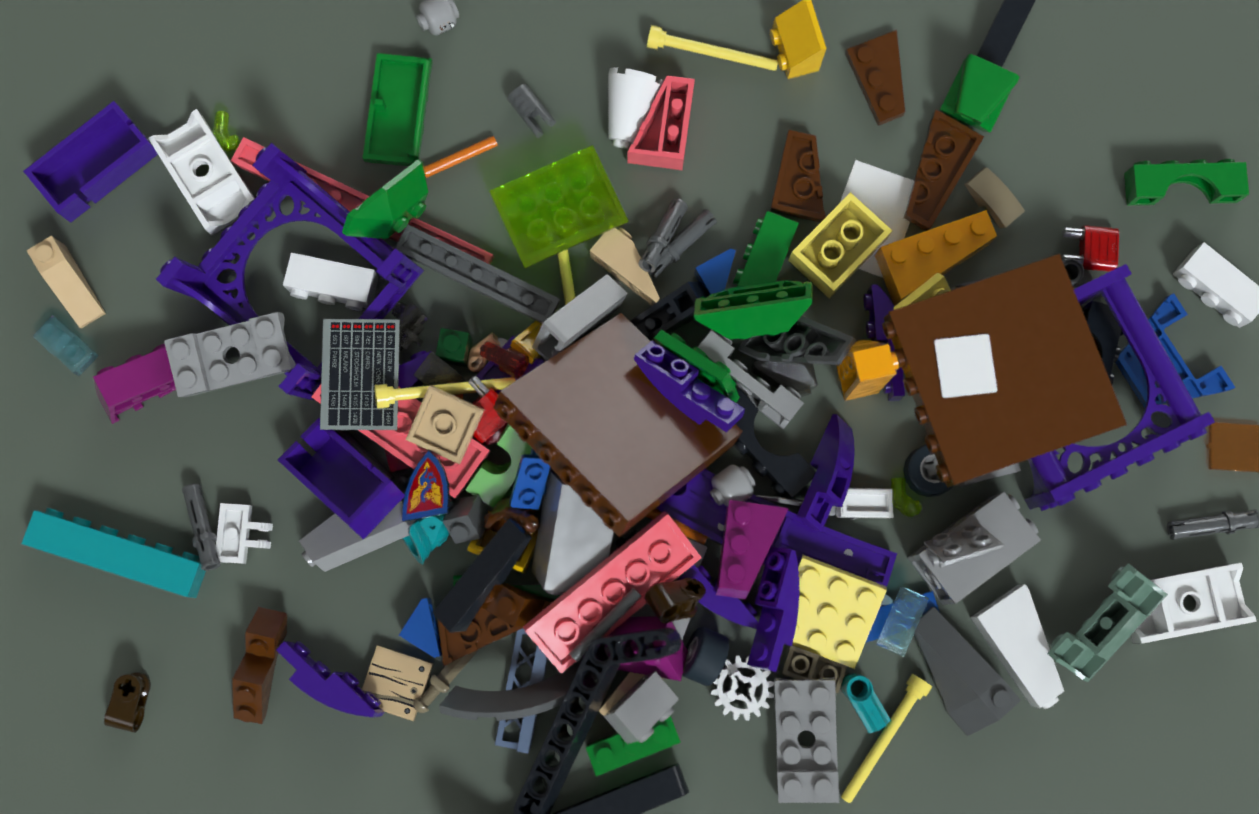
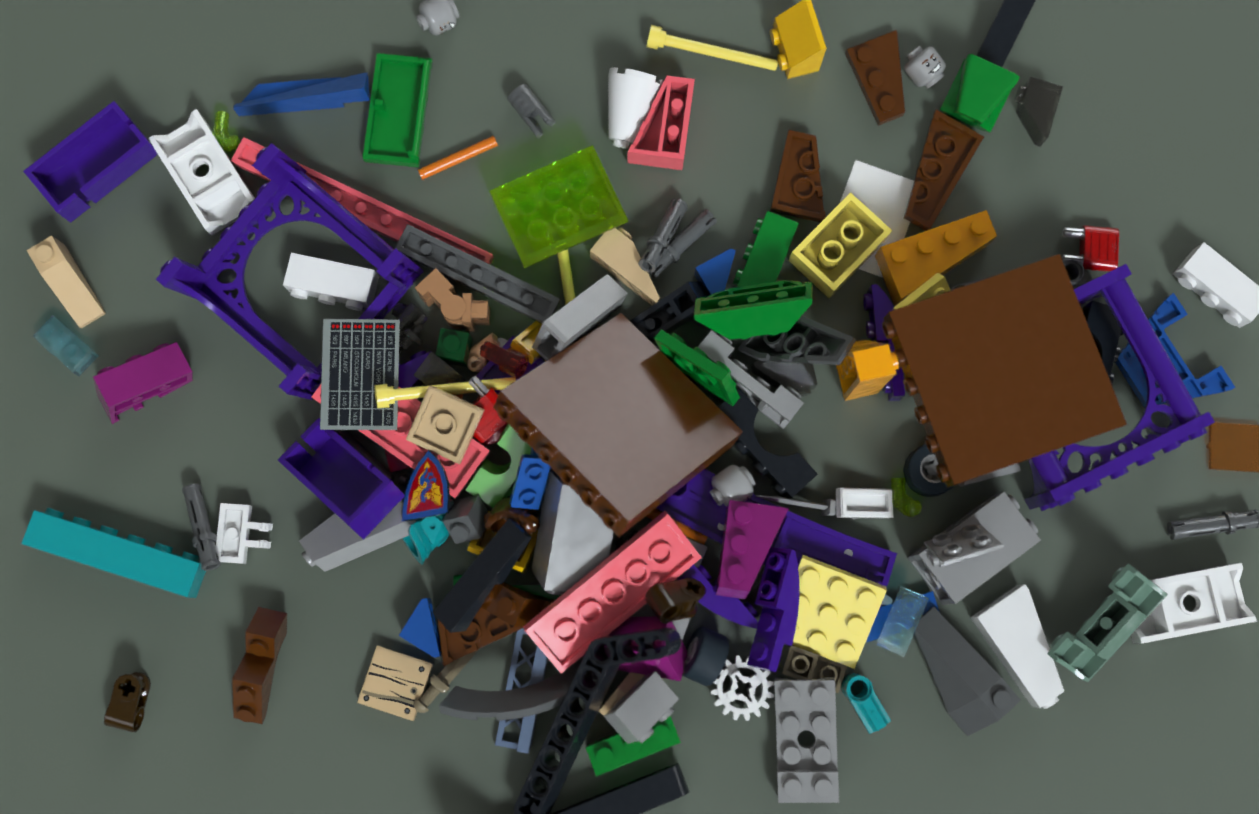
(201, 361): light grey piece -> none
(304, 95): none -> blue wedge
(335, 691): dark purple slope -> none
(390, 206): green wedge -> none
(457, 311): none -> medium nougat hips
(606, 623): dark grey bar -> none
(680, 385): dark purple slope -> none
(833, 476): dark purple slope -> none
(915, 690): light yellow piece -> none
(925, 66): none -> light grey head
(965, 365): white sticker -> none
(995, 196): dark tan slope -> none
(1037, 107): none -> clear smoke slope
(1218, 181): green arch -> none

